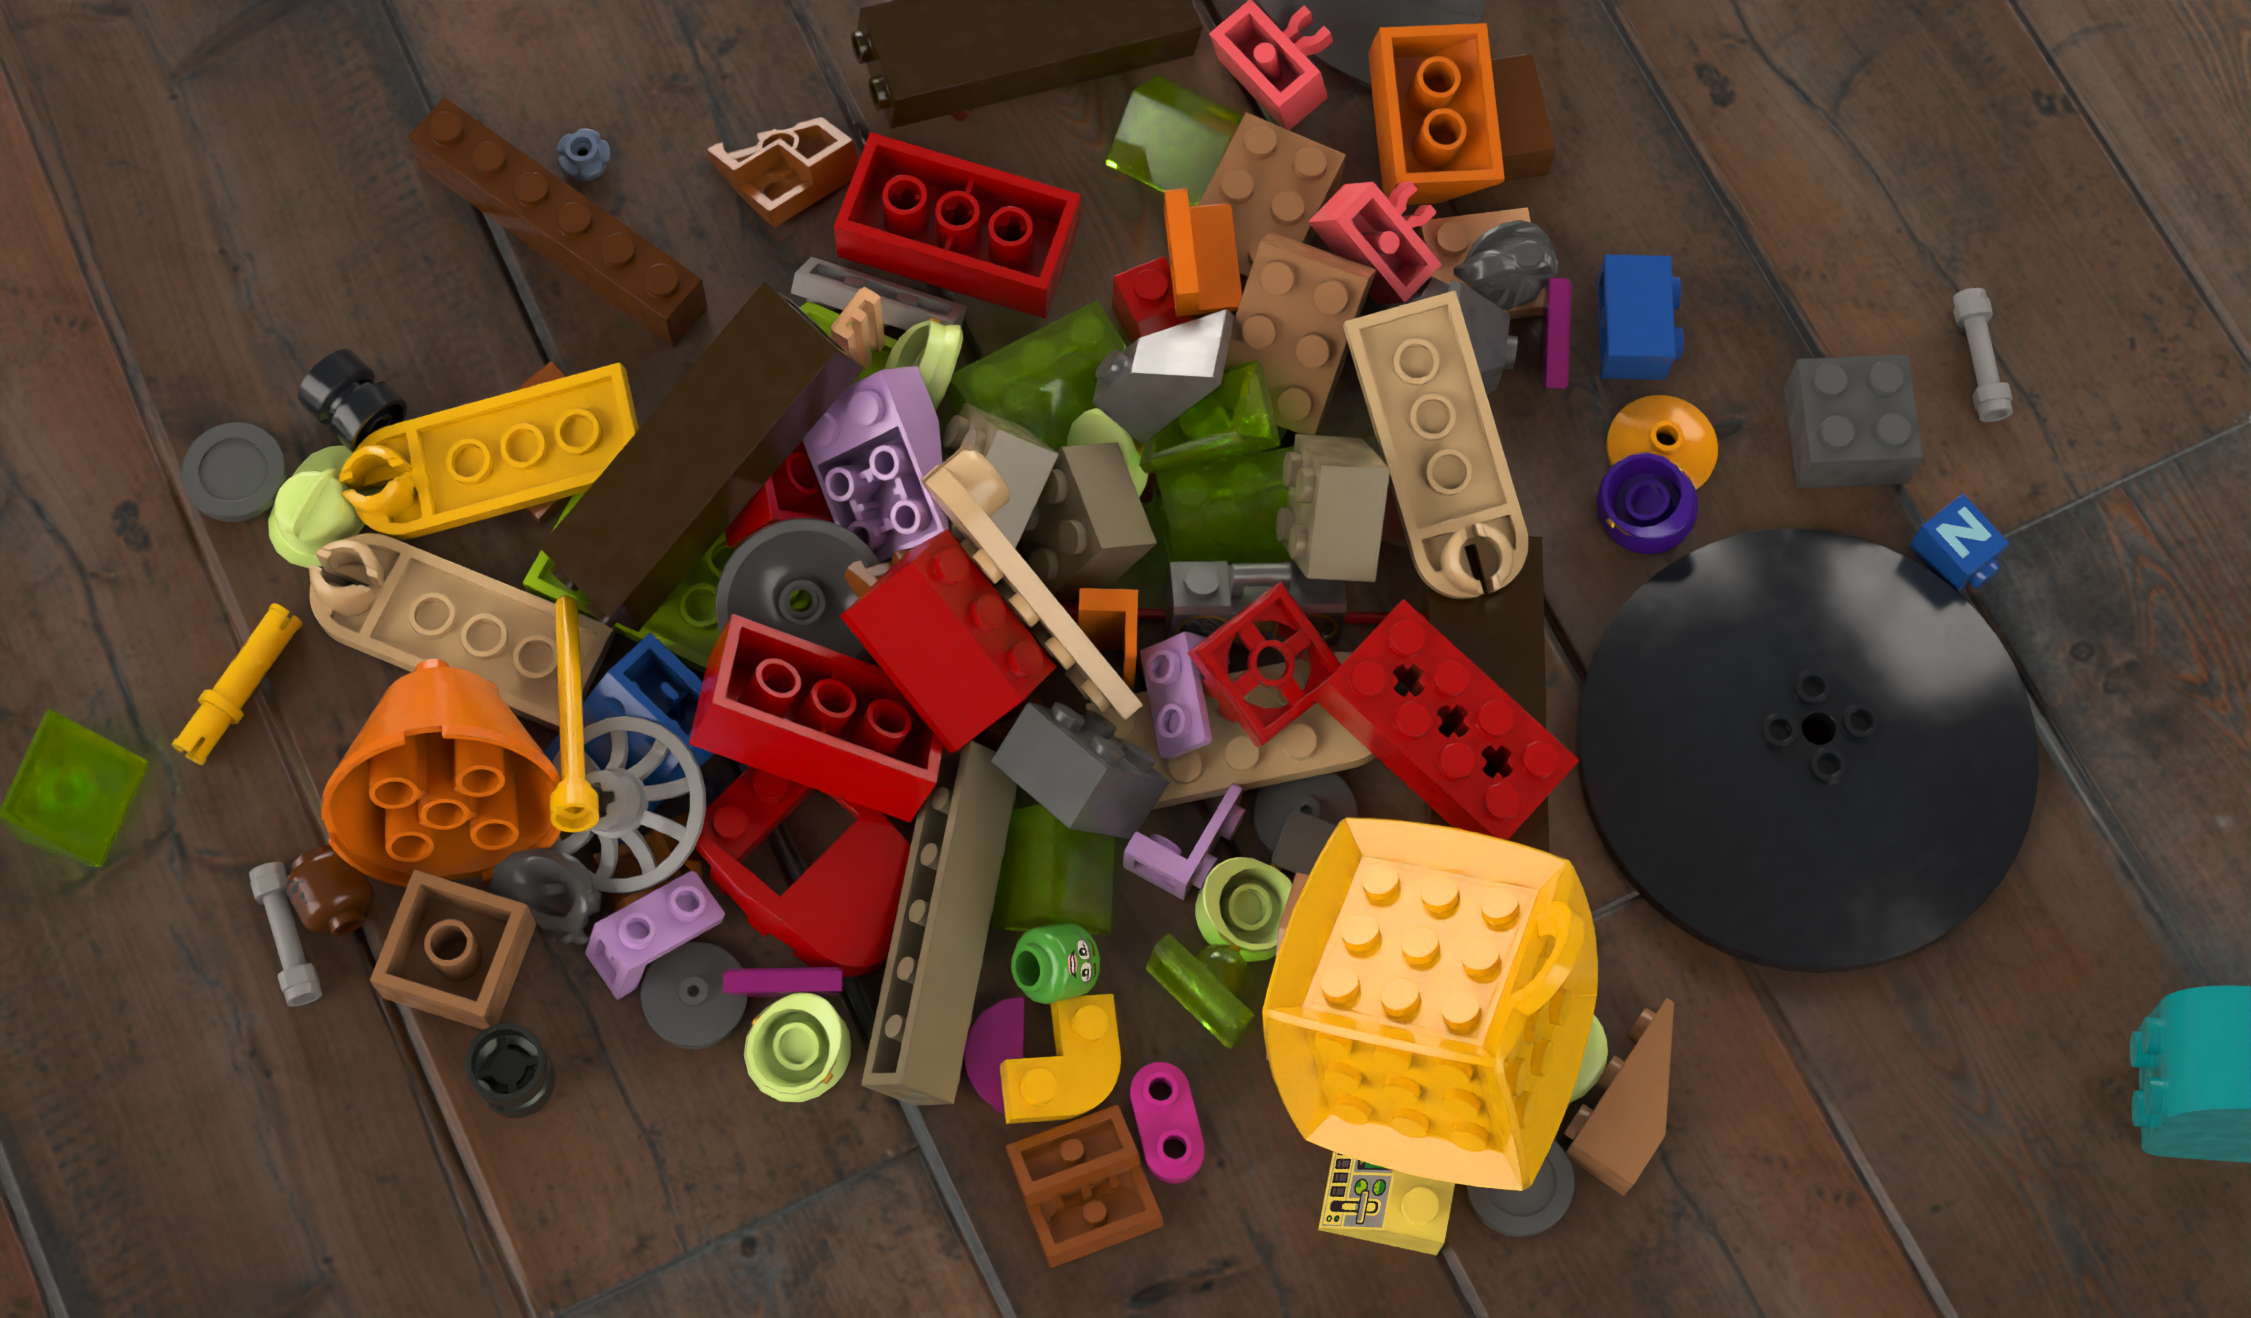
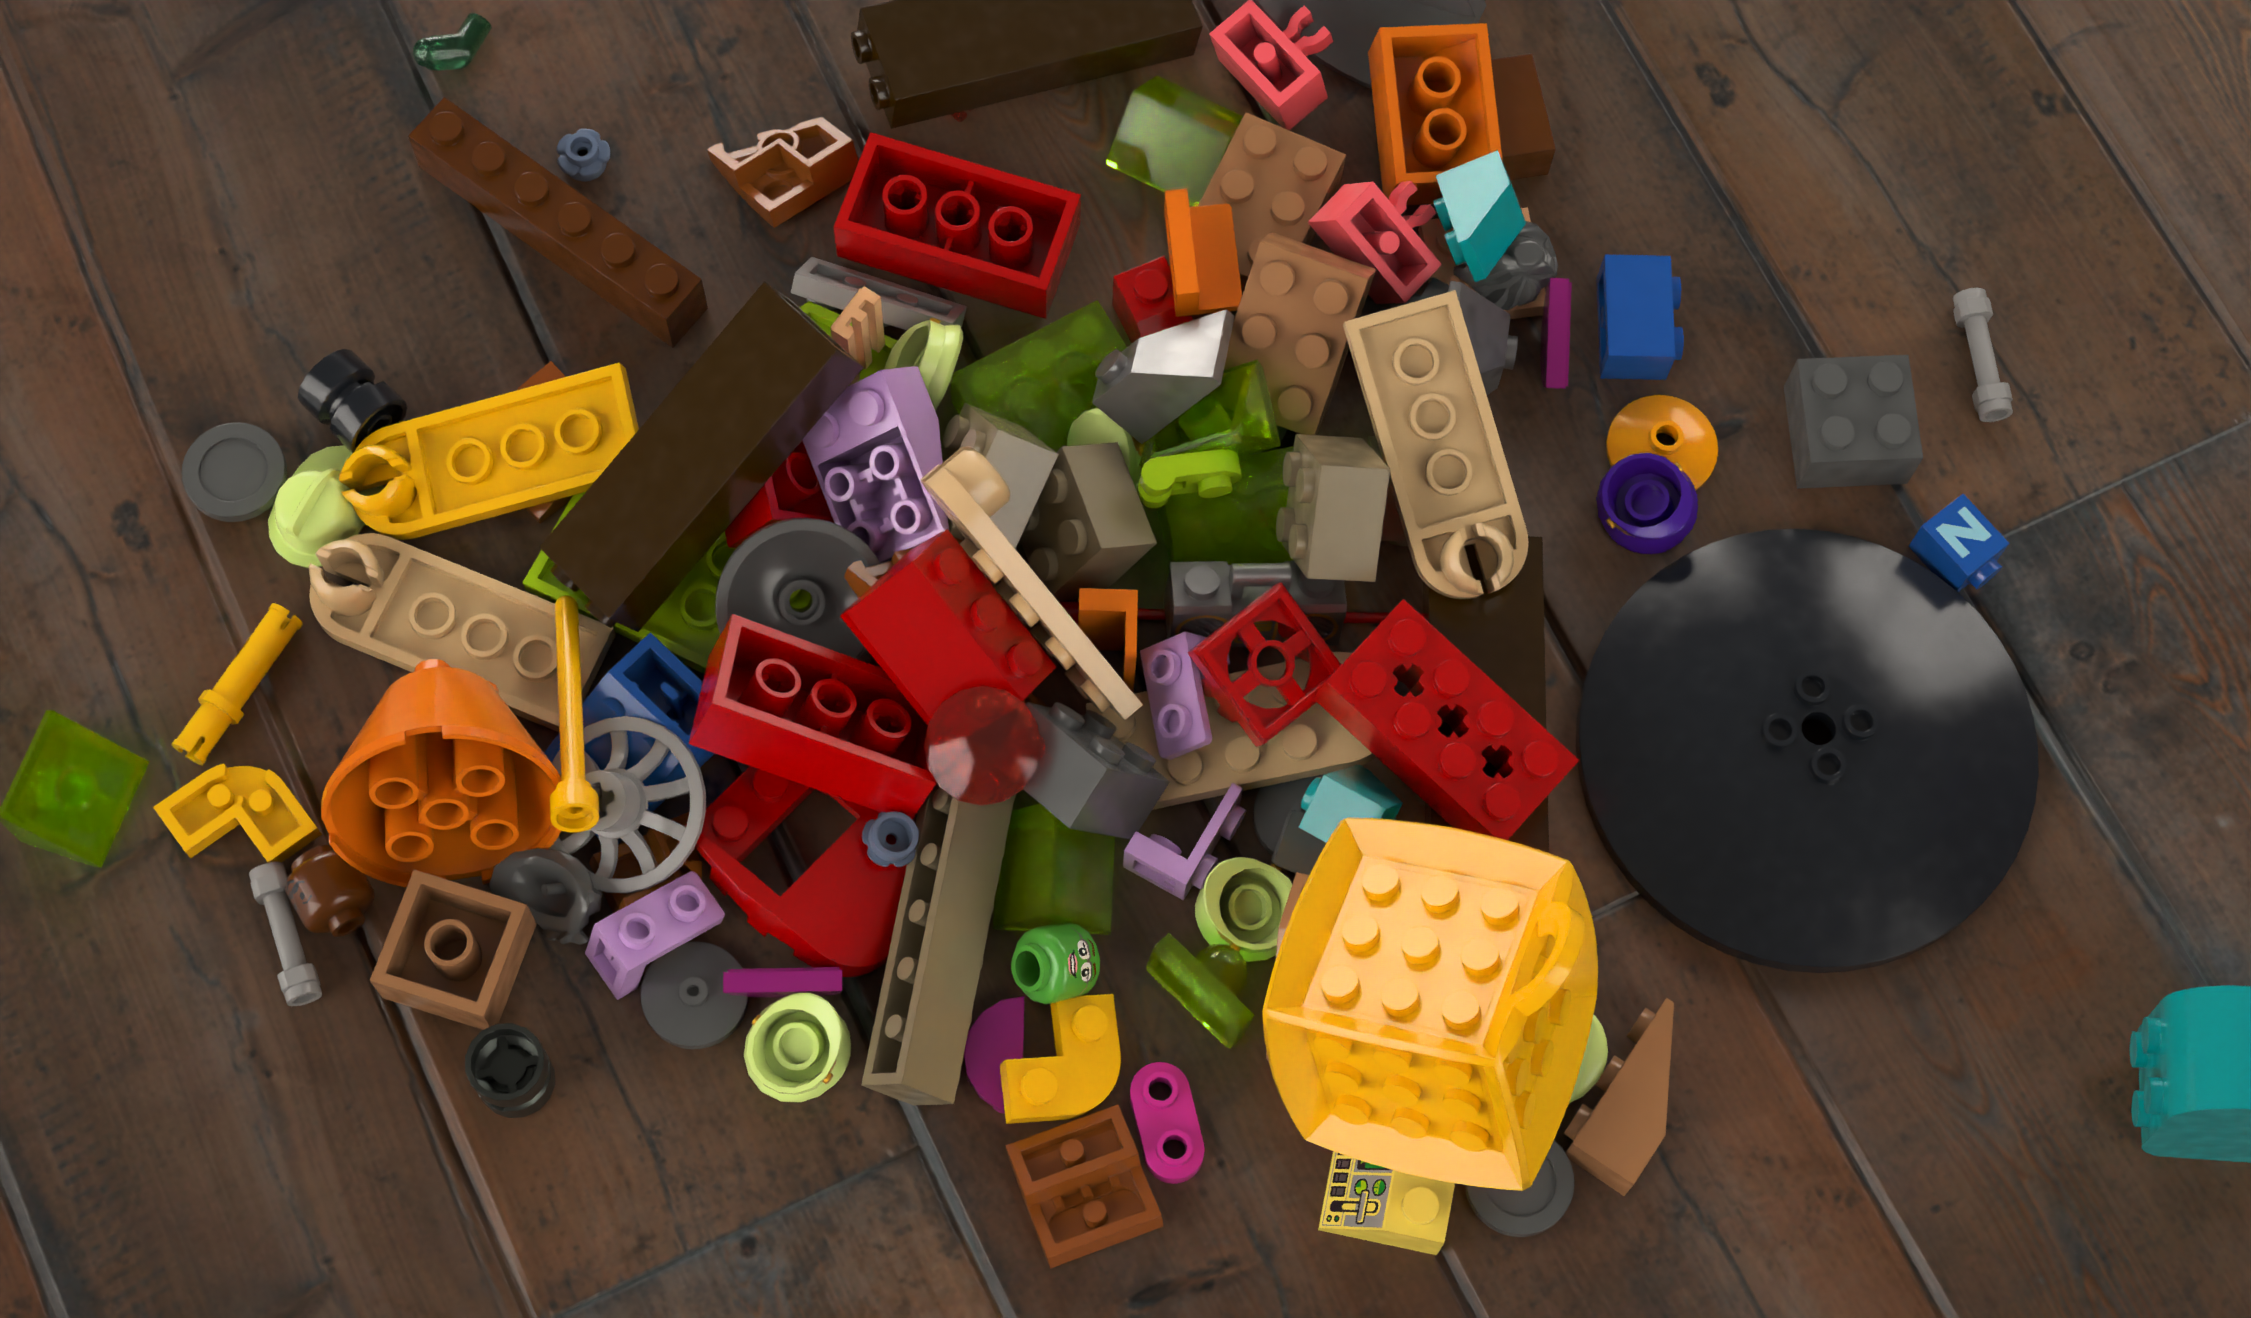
(235, 797): none -> yellow plate
(452, 50): none -> clear green arm
(894, 824): none -> sand blue plate
(983, 745): none -> clear red dish
(1204, 472): none -> lime plate
(1345, 794): none -> teal slope
(1482, 212): none -> teal slope

